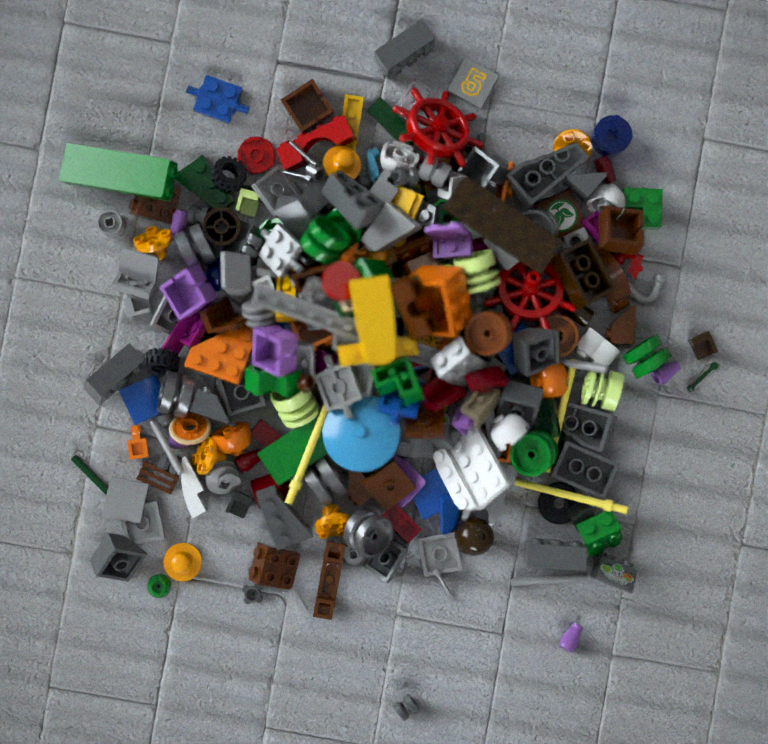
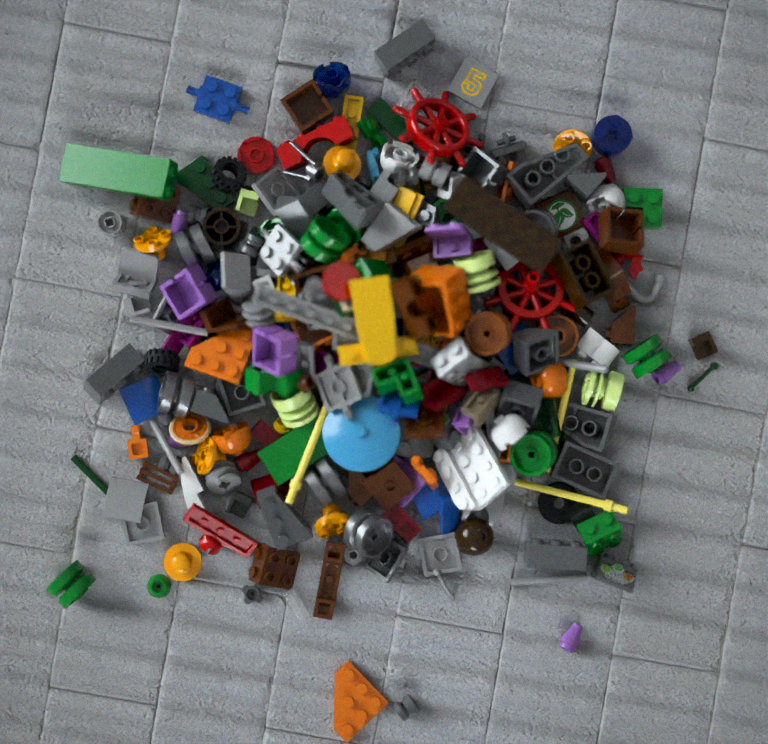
(71, 584): none -> green wheel
(117, 558): dark grey slope -> none
(168, 325): none -> light grey bar
(218, 533): none -> red plate
(280, 428): none -> yellow plate
(332, 79): none -> clear blue cylinder
(354, 701): none -> orange plate
(370, 129): none -> green plate
(427, 474): none -> orange plate
(517, 148): none -> dark grey hips

